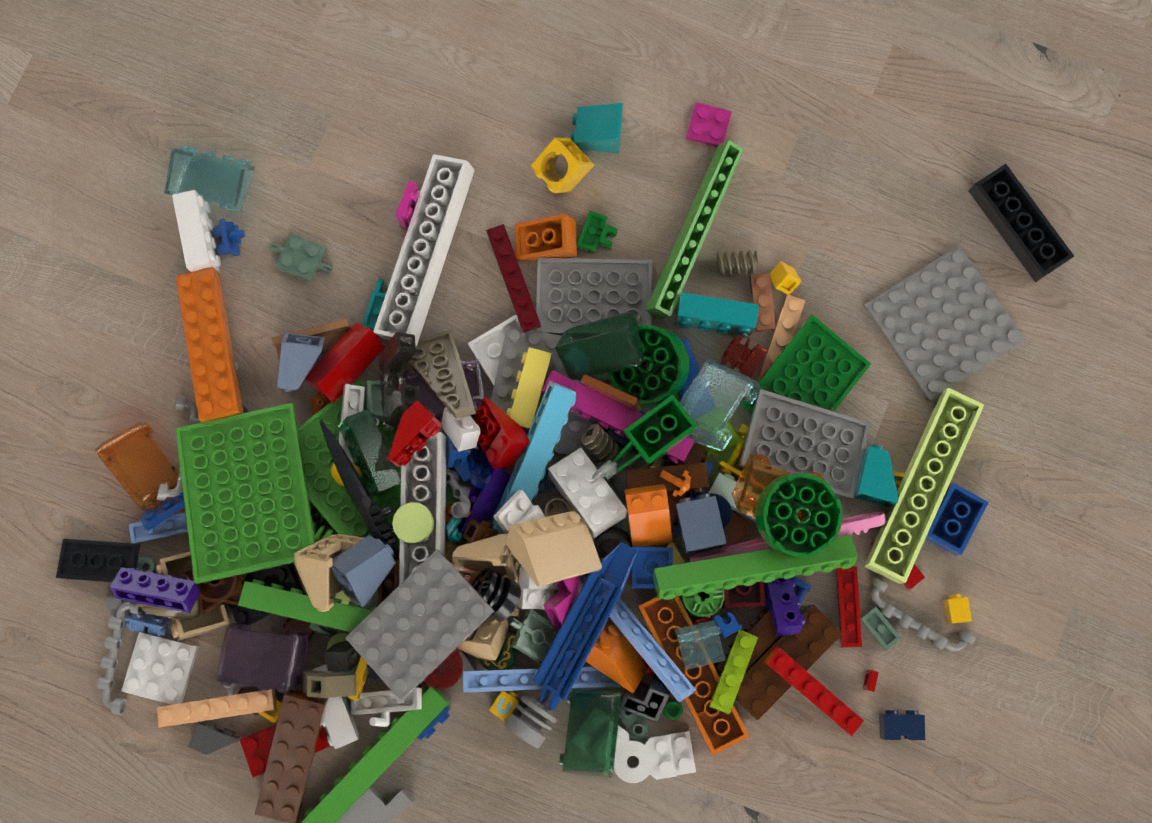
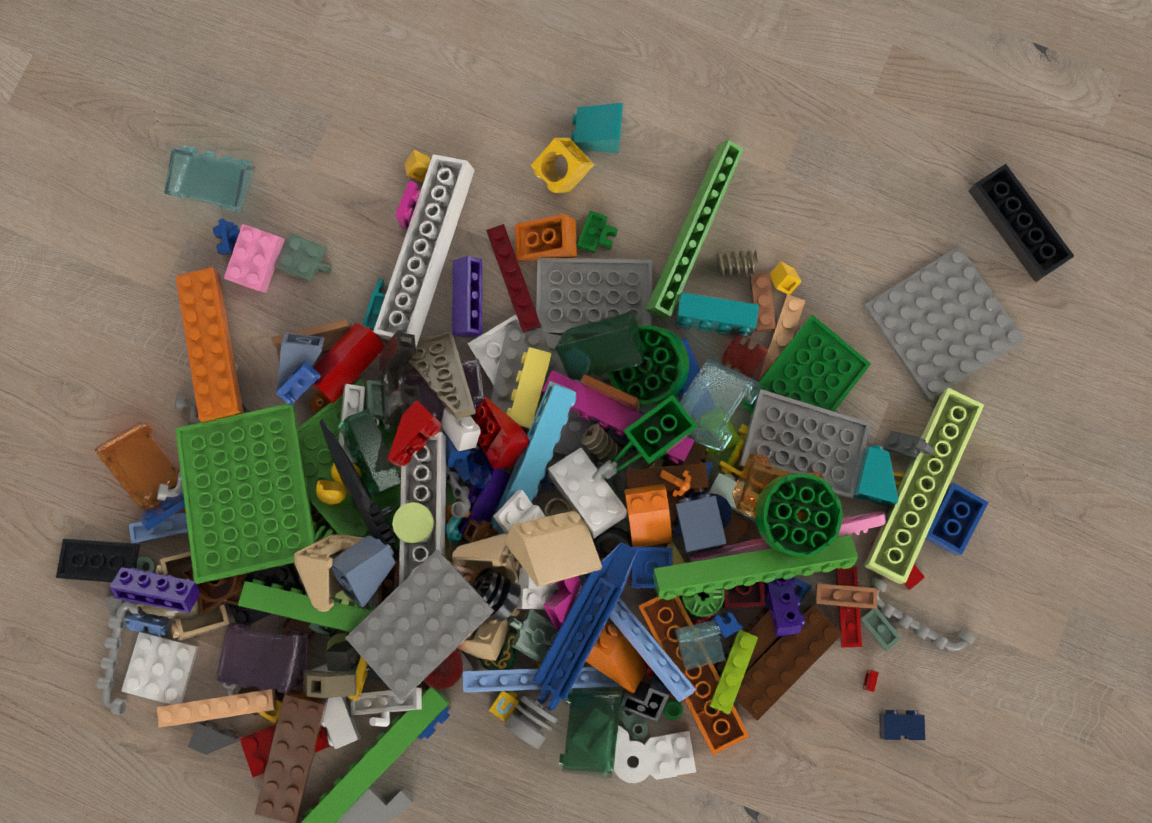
(196, 231): white brick -> none
(254, 258): none -> bright pink brick
(297, 383): none -> blue hinge
(330, 492): none -> yellow hair
(417, 166): none -> yellow panel
(467, 297): none -> dark purple brick
(708, 124): dark pink plate -> none
(814, 691): red plate -> none
(846, 596): none -> nougat plate
(907, 444): none -> dark grey hinge
(957, 609): yellow brick -> none

